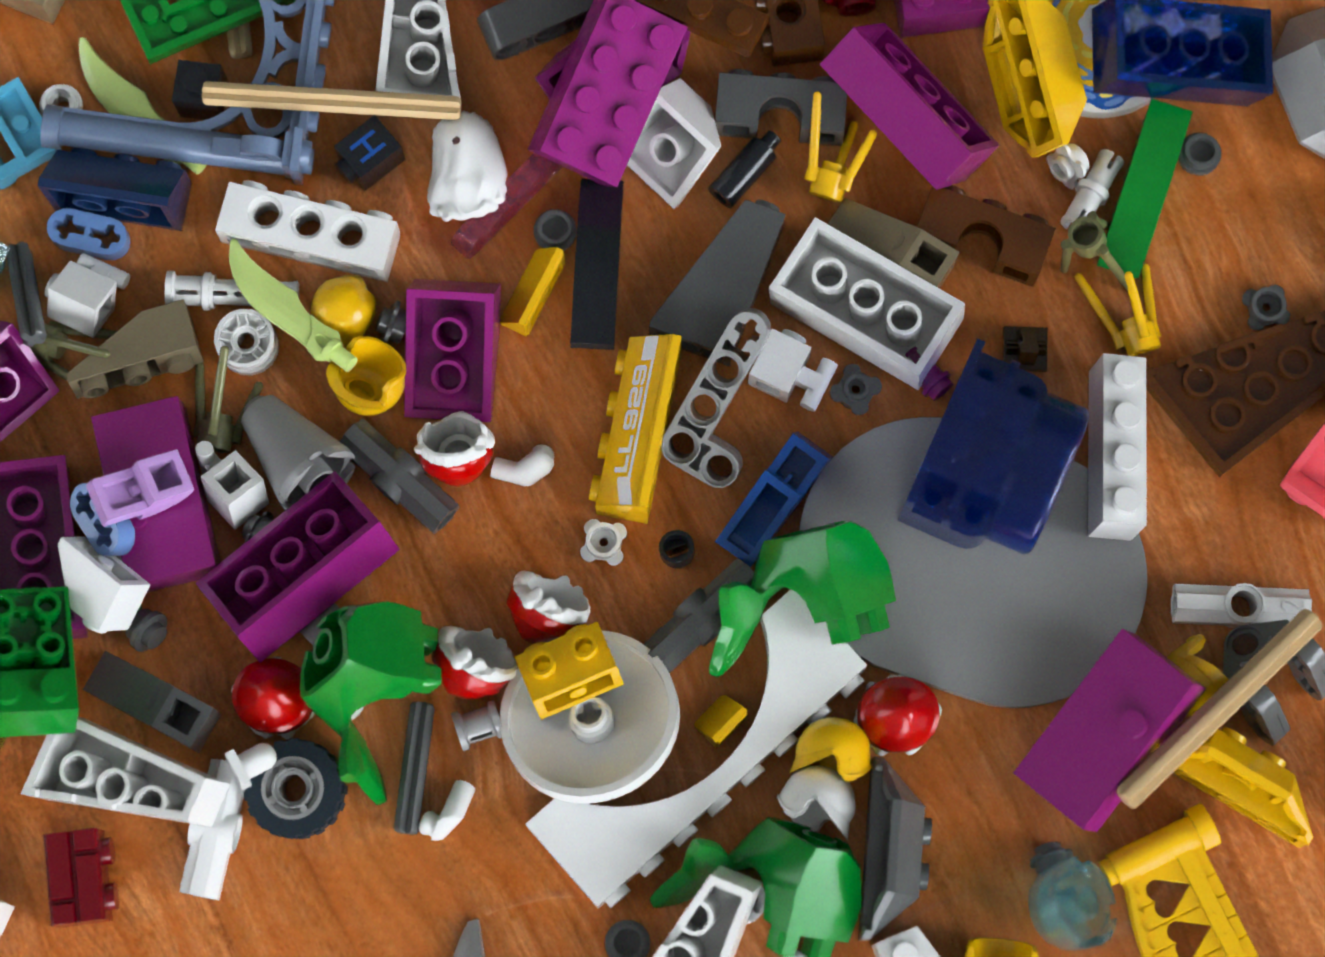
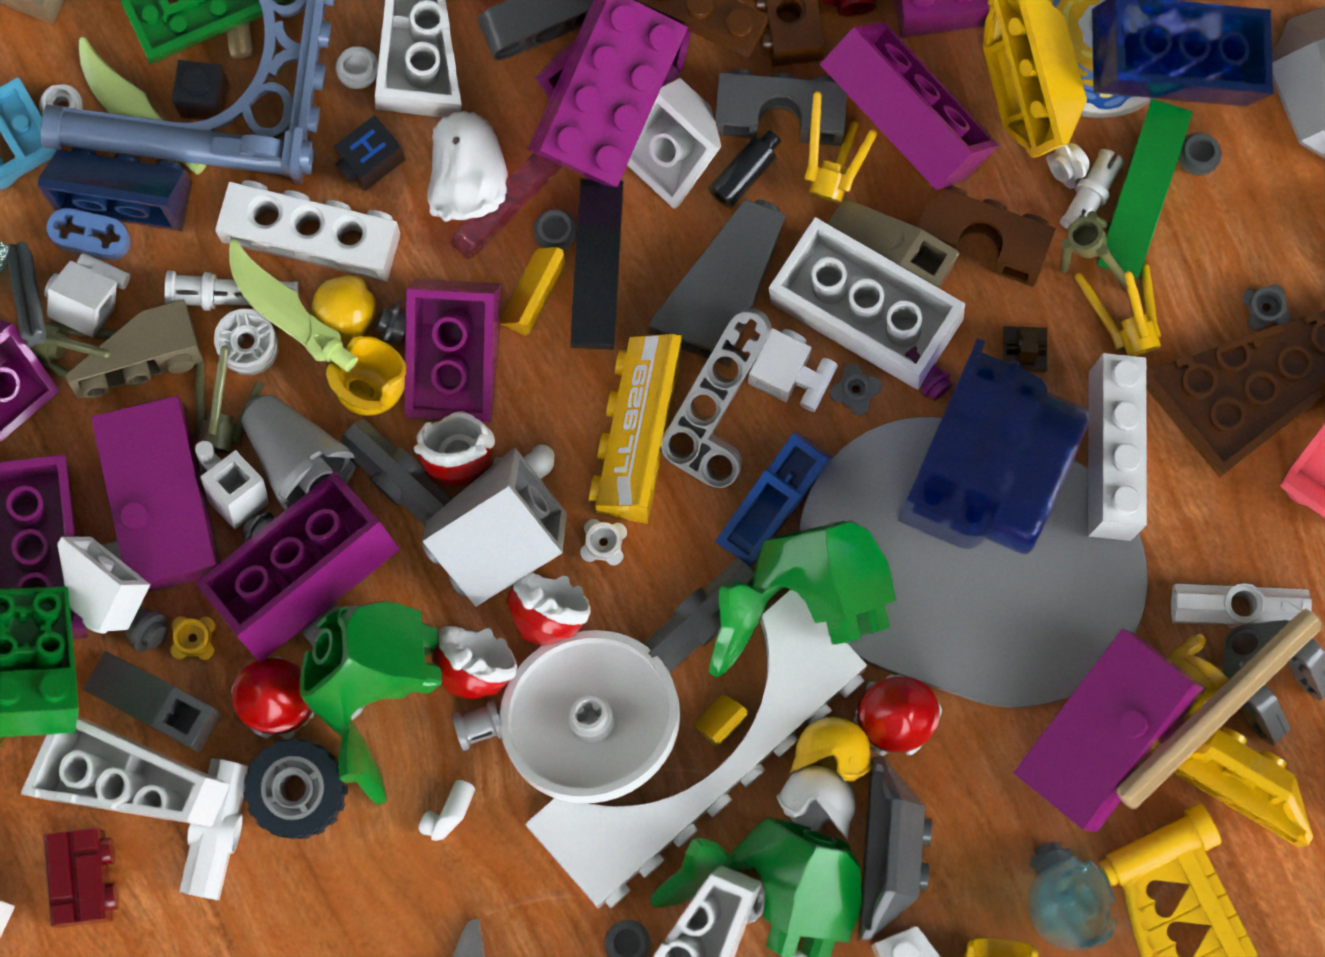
(107, 540): medium blue beam -> none
(141, 490): lavender brick -> none
(182, 630): none -> yellow plate
(251, 763): white piece -> none
(331, 100): tan axle -> none
(357, 67): none -> white plate
(414, 768): dark grey axle -> none
(496, 530): none -> slope
(568, 669): yellow brick -> none
(674, 543): black hinge -> none

